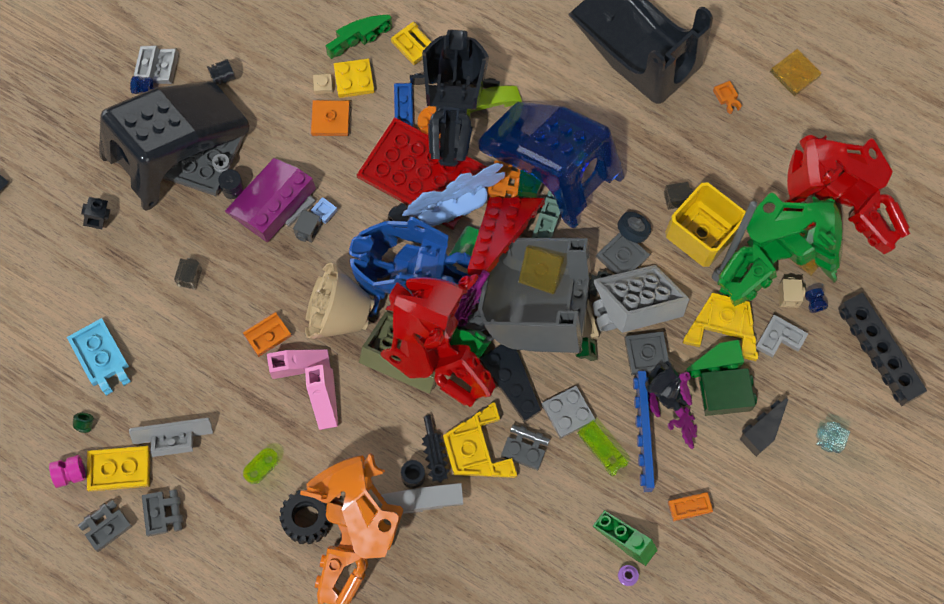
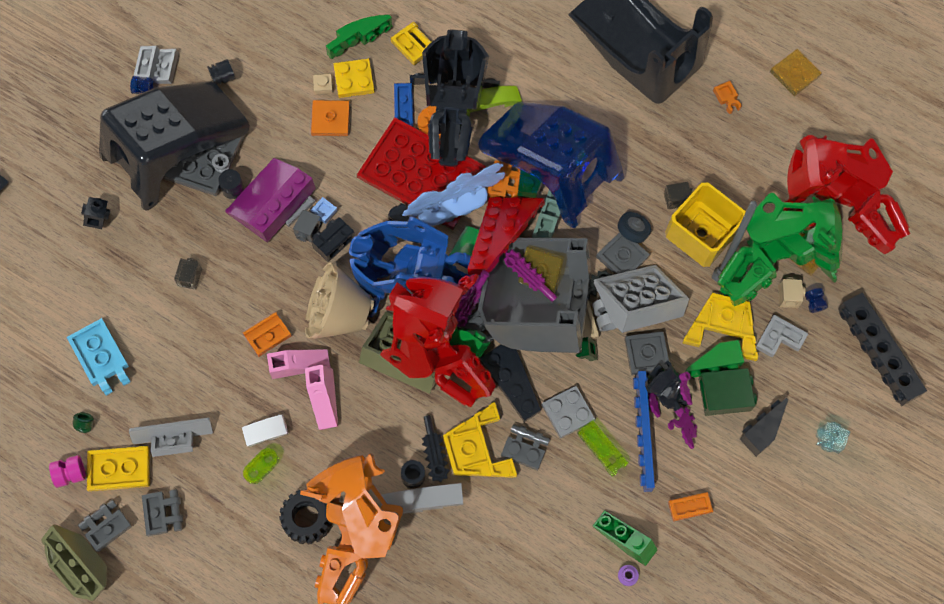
(75, 562): none -> olive wedge
(265, 430): none -> white slope
(332, 239): none -> black brick
(536, 281): none -> magenta piece

